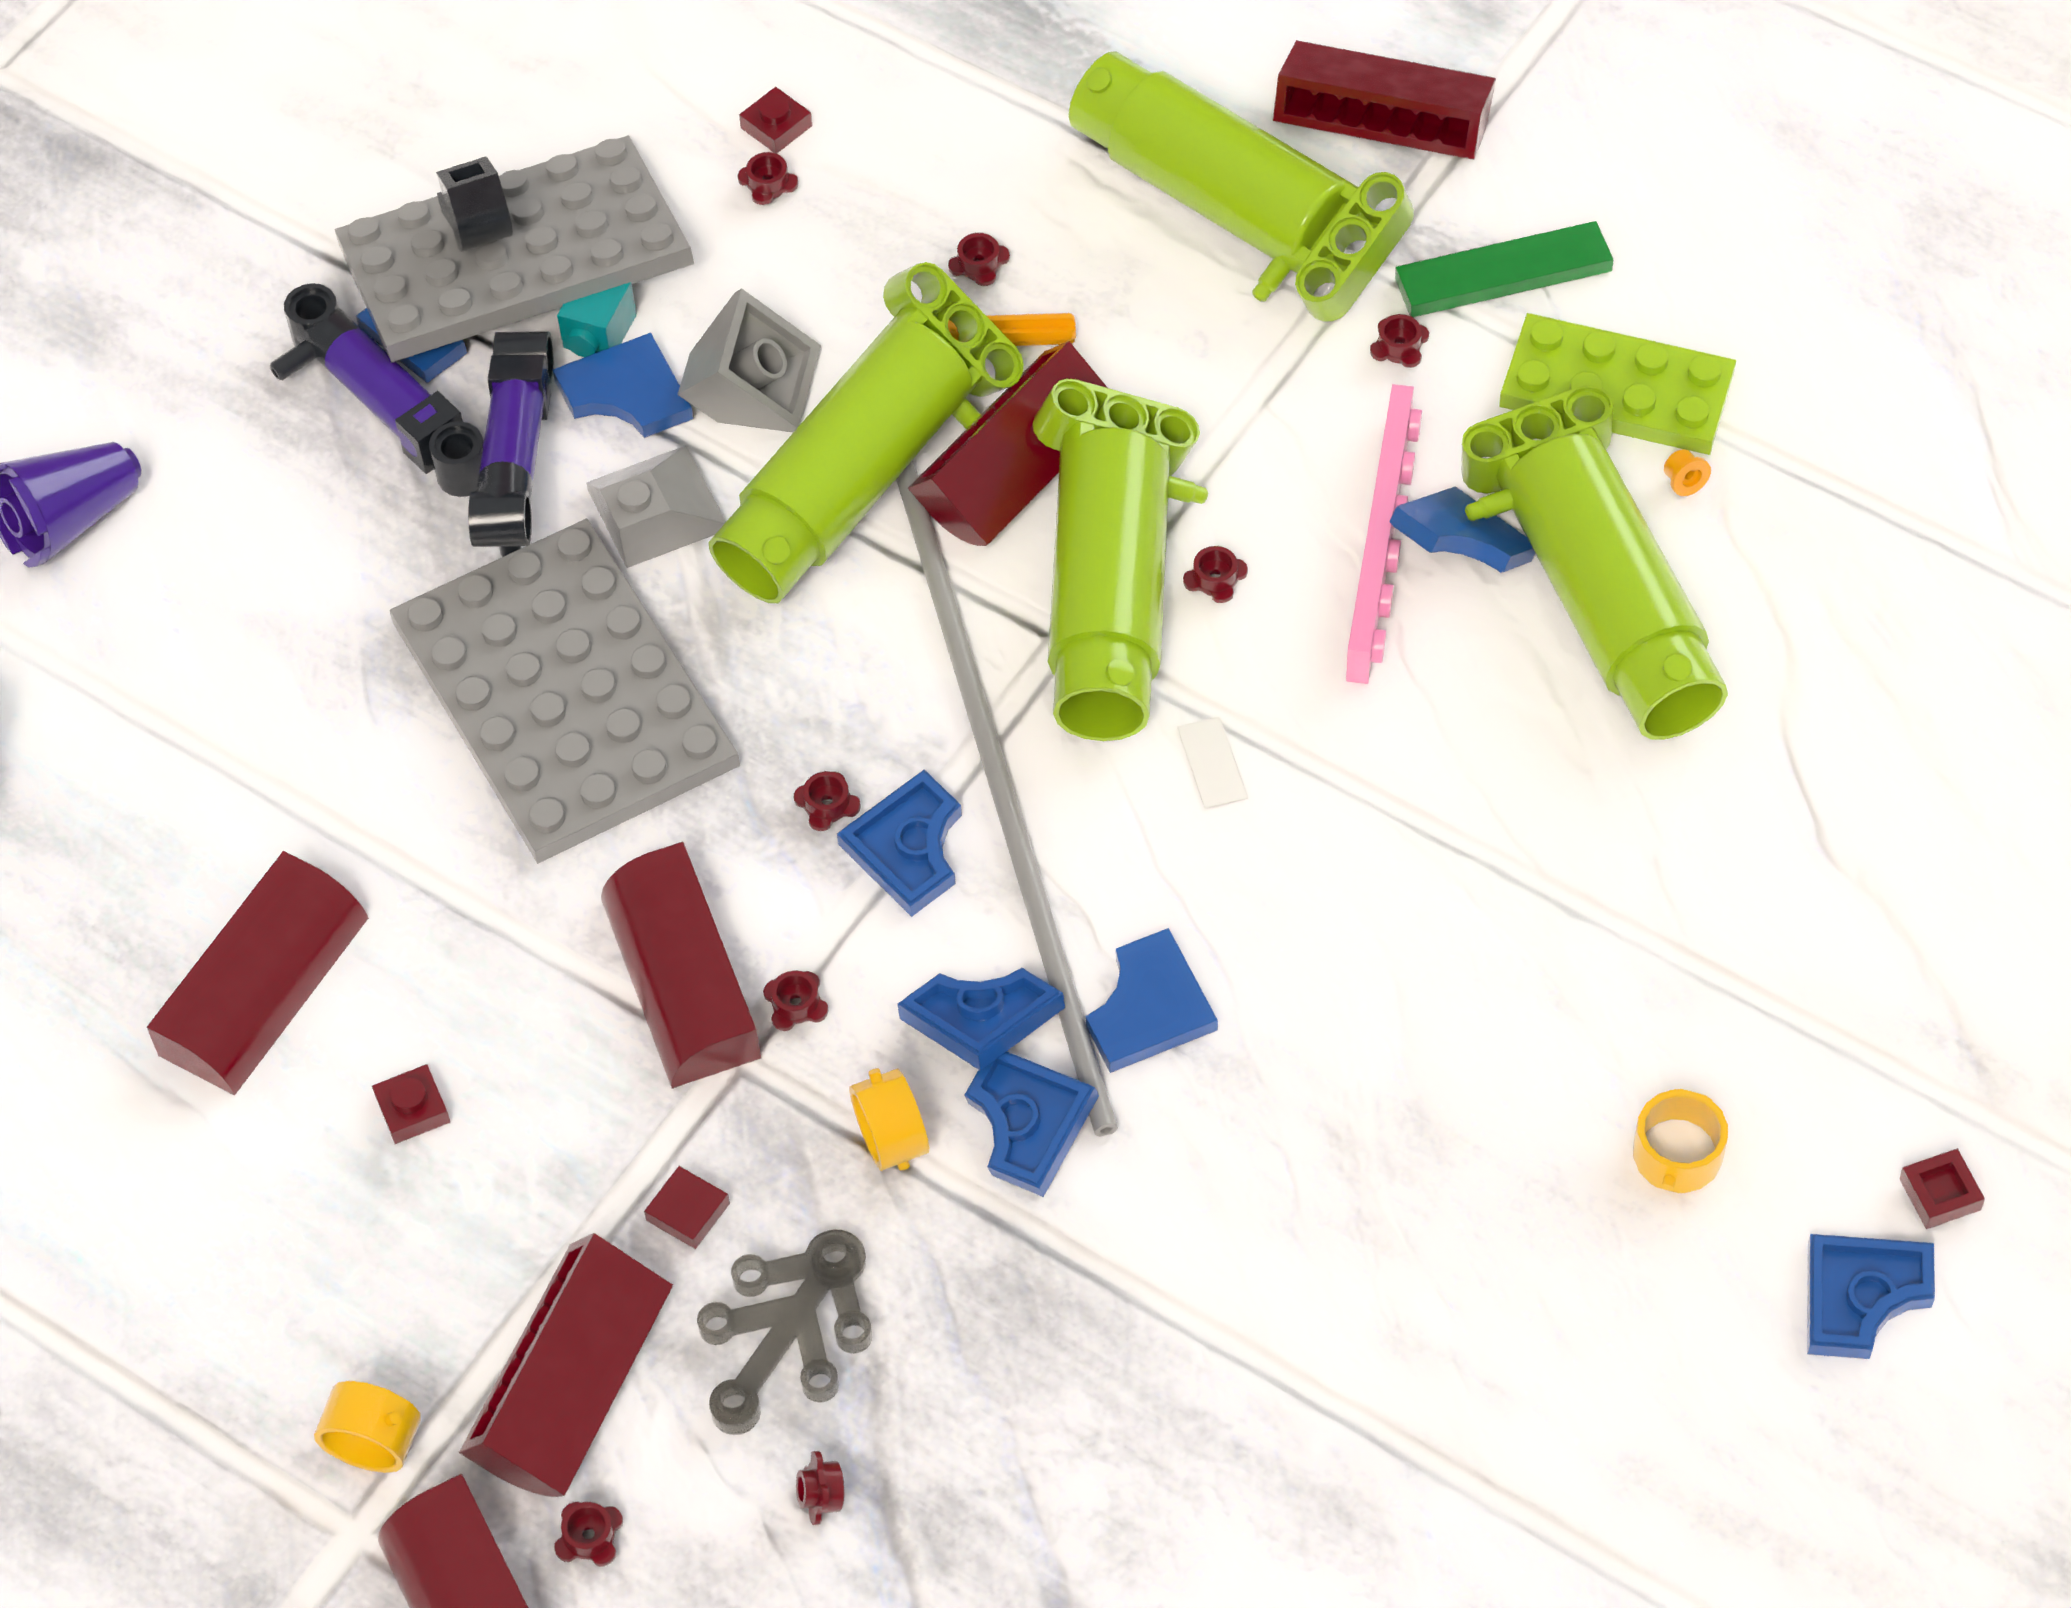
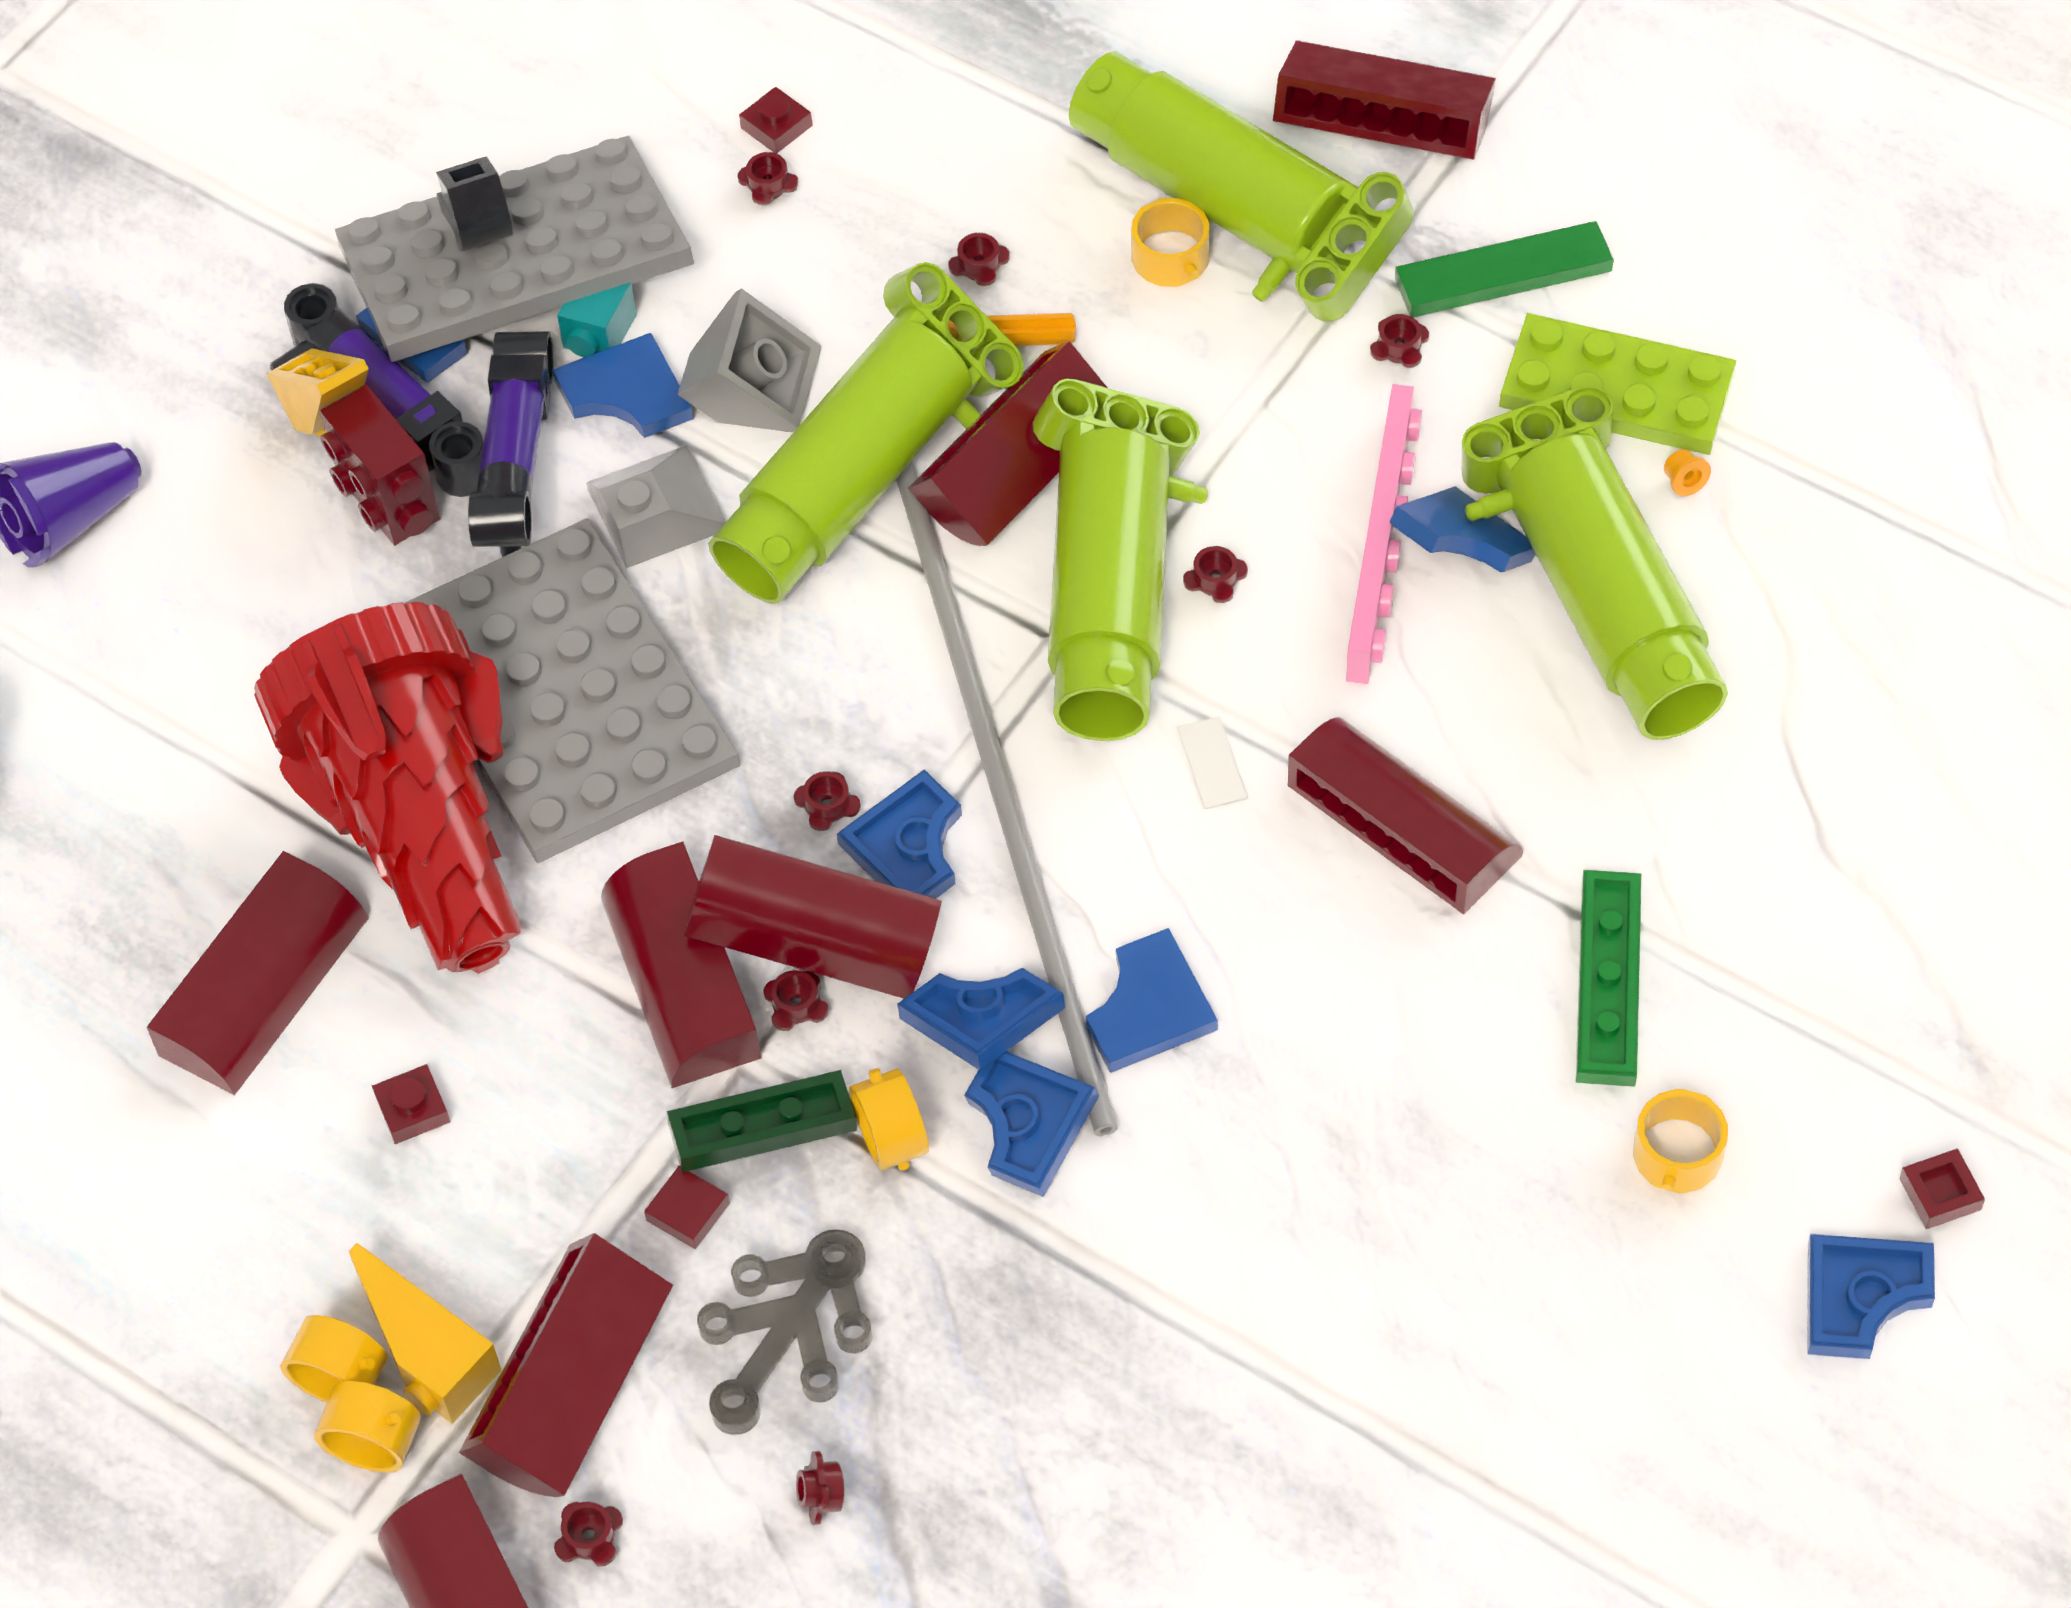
(314, 383): none -> yellow slope
(331, 1353): none -> yellow piece
(378, 466): none -> dark red brick
(382, 745): none -> red cone
(435, 1352): none -> yellow slope
(761, 1121): none -> dark green plate
(812, 917): none -> dark red brick
(1165, 268): none -> yellow piece
(1400, 813): none -> dark red brick
(1608, 978): none -> green tile

